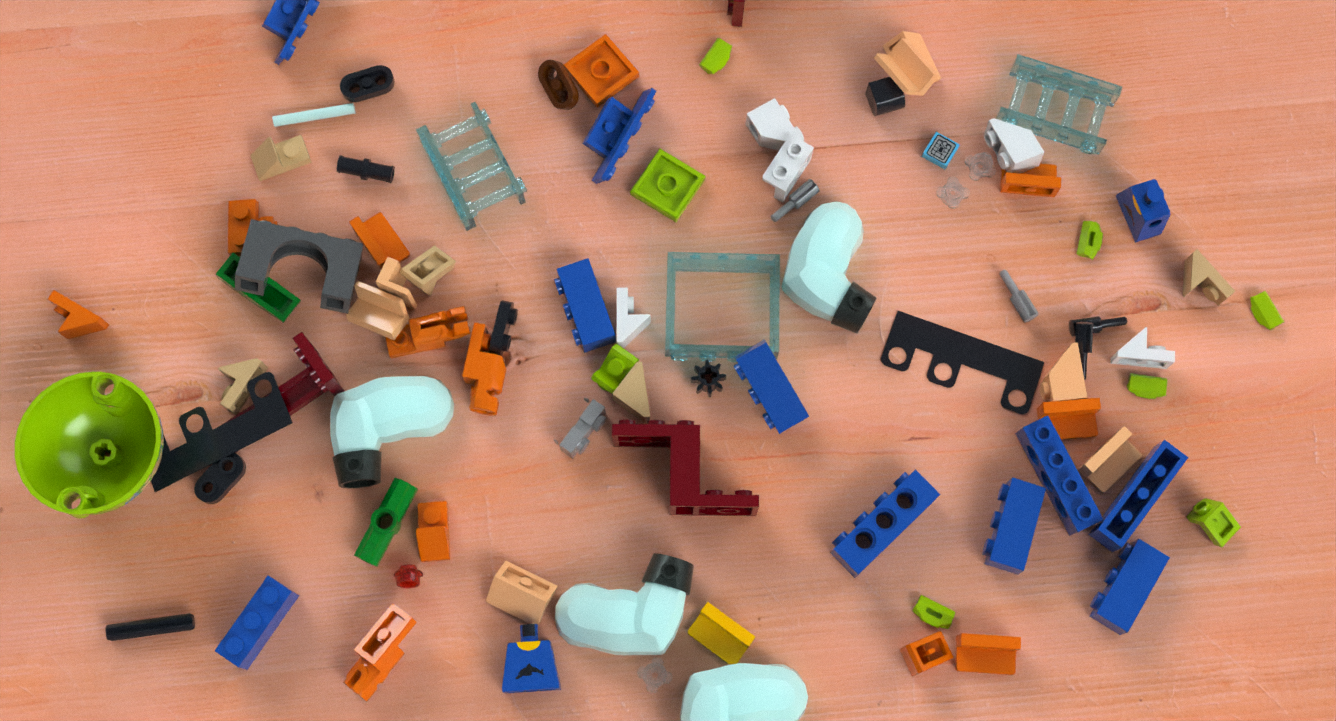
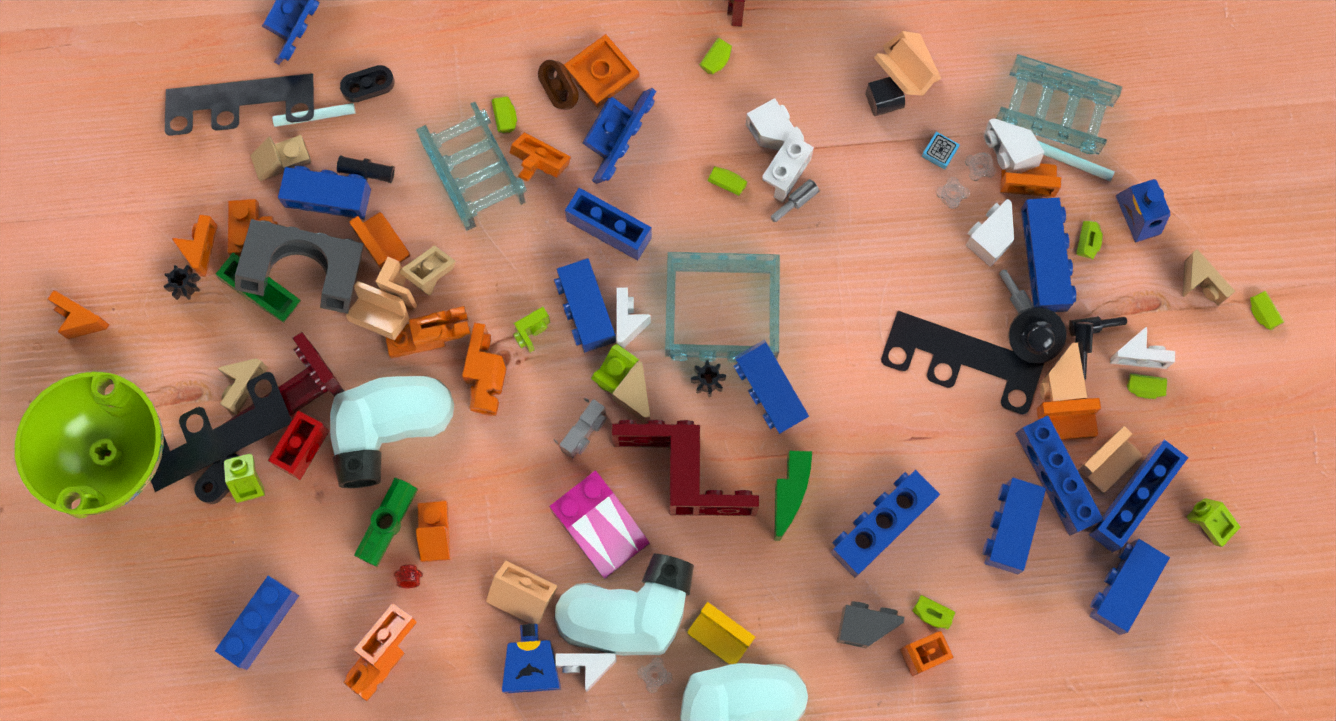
(150, 627): black axle -> none
(189, 282): none -> black gear
(199, 249): none -> orange slope
(232, 95): none -> black piece
(243, 478): none -> lime bracket
(299, 445): none -> red brick
(324, 192): none -> blue brick
(504, 114): none -> lime piece
(505, 317): black plate -> none
(531, 324): none -> lime bracket
(538, 155): none -> orange plate
(595, 665): none -> white slope
(599, 524): none -> dark pink slope
(608, 224): none -> blue brick
(667, 185): lime tile -> none
(727, 180): none -> lime piece
(791, 491): none -> green slope
(819, 265): light aqua piece -> none
(865, 626): none -> dark grey slope
(986, 653): orange panel -> none
(995, 235): none -> white slope
(1037, 335): none -> black plate
(1047, 254): none -> blue brick
(1077, 162): none -> light aqua bar

